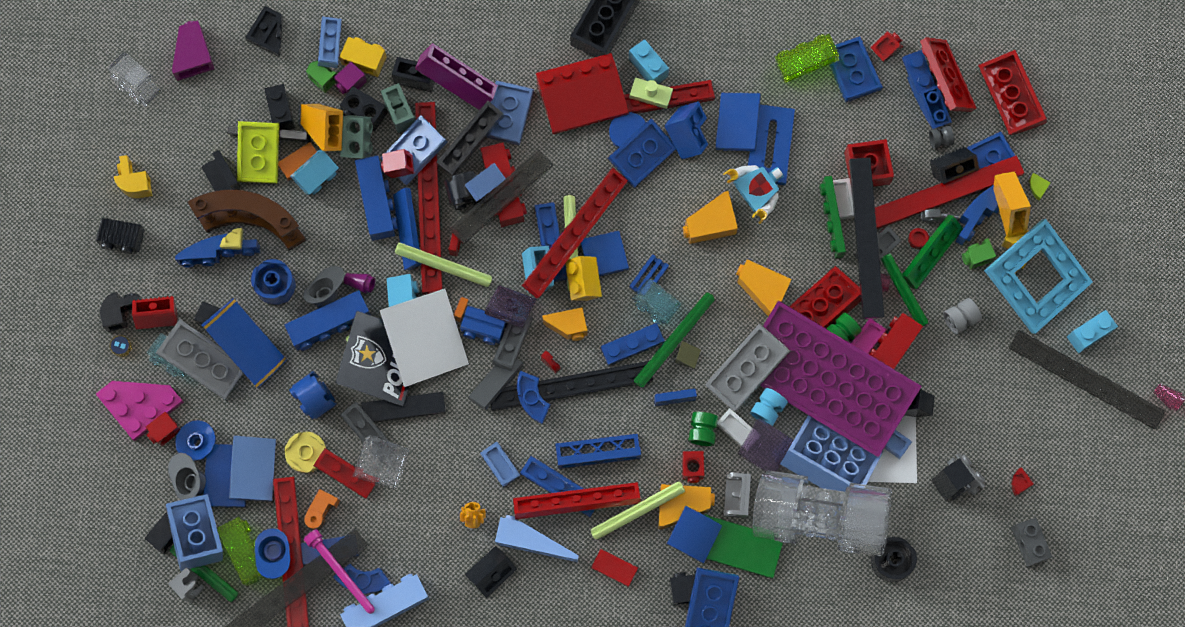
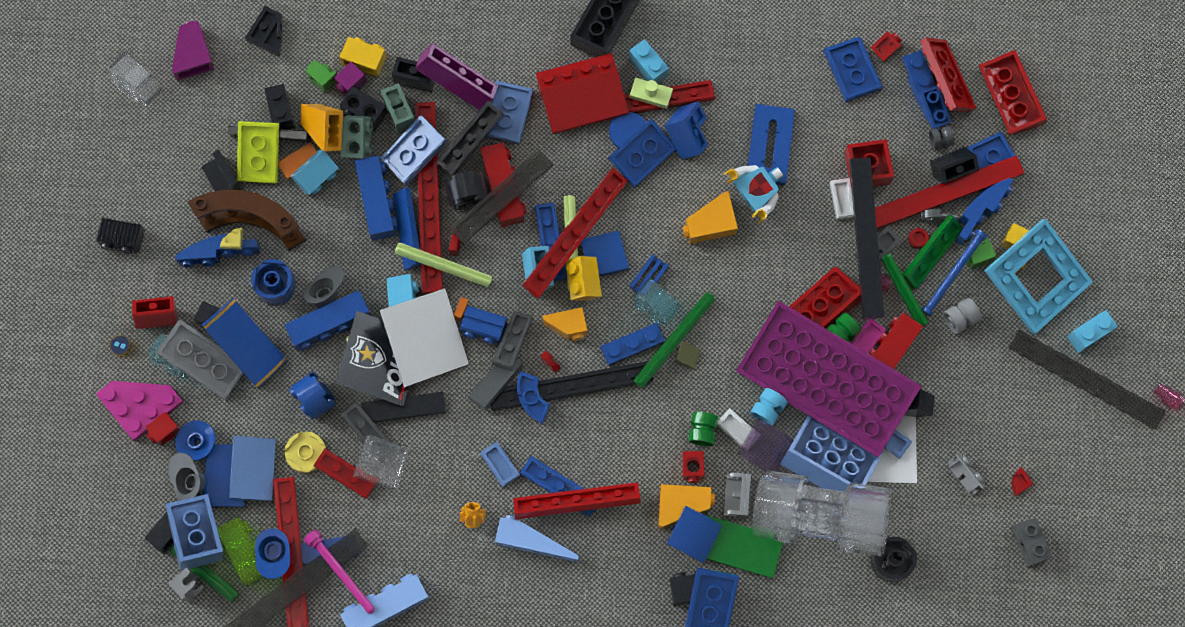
(113, 310): black brick -> none
(132, 184): yellow brick -> none
(319, 508): orange leg -> none
(329, 42): medium blue tile -> none
(361, 282): magenta cone -> none
(368, 581): blue tile -> none
(397, 163): brick -> none
(485, 182): medium blue tile -> none
(491, 571): black panel -> none
(510, 306): clear purple tile -> none
(598, 455): blue fence -> none
(614, 568): red tile -> none
(637, 510): yellowish green axle -> none
(675, 397): blue tile -> none
(738, 121): blue tile -> none
(747, 367): light grey tile -> none
(762, 285): light orange slope -> none
(806, 57): clear neon green brick -> none
(831, 209): green plate -> none
(953, 480): black brick -> none
(954, 272): none -> blue bar
(1012, 204): light orange slope -> none
(1038, 186): lime tile -> none

